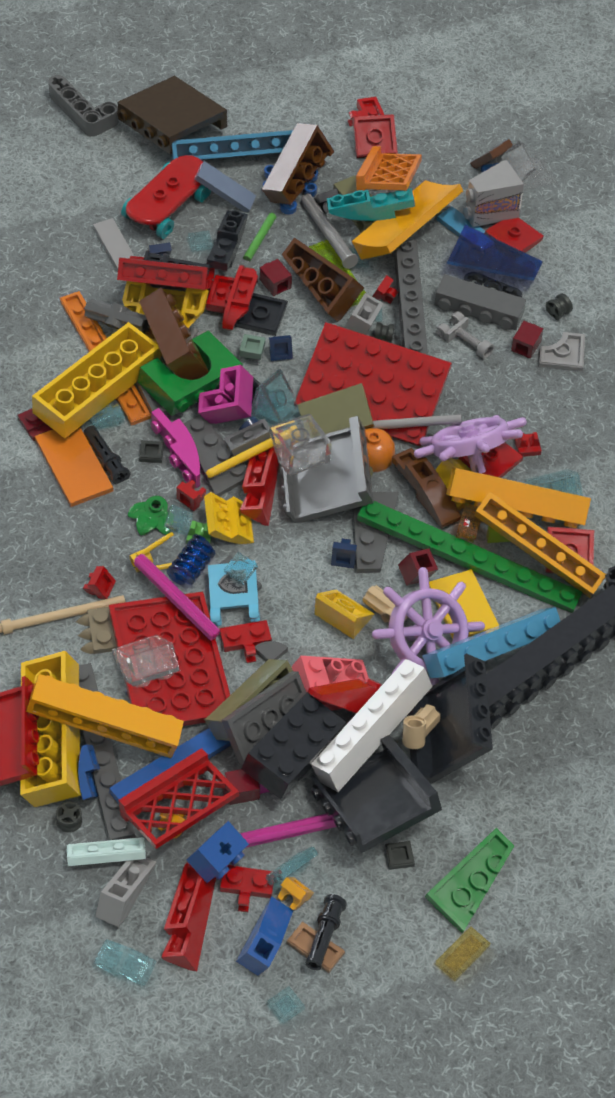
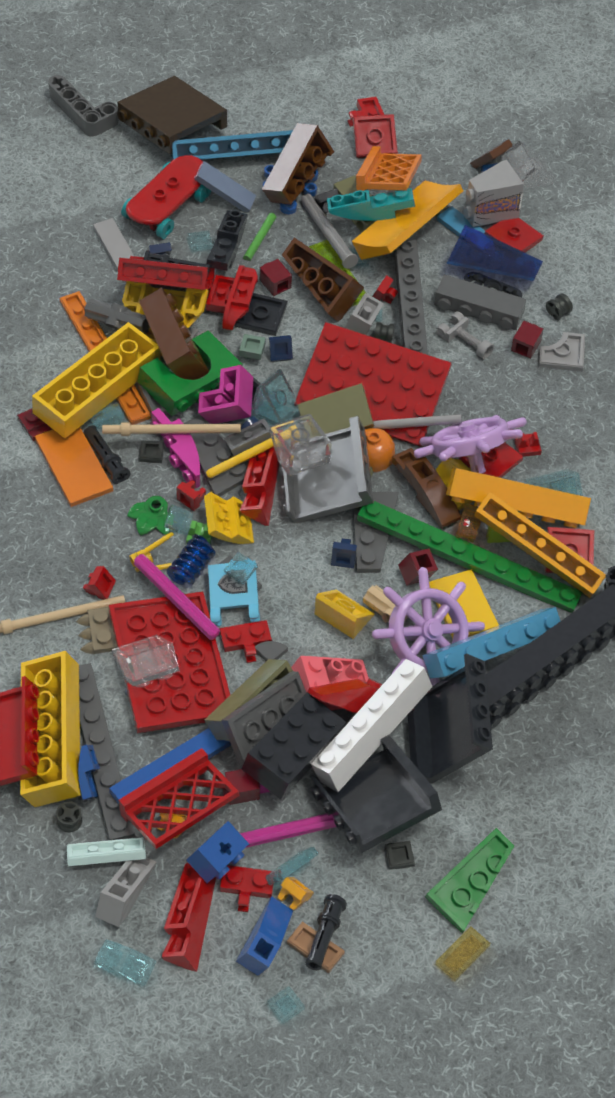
(105, 716): light orange brick -> none
(126, 429): none -> tan bar
(418, 727): tan piece -> none

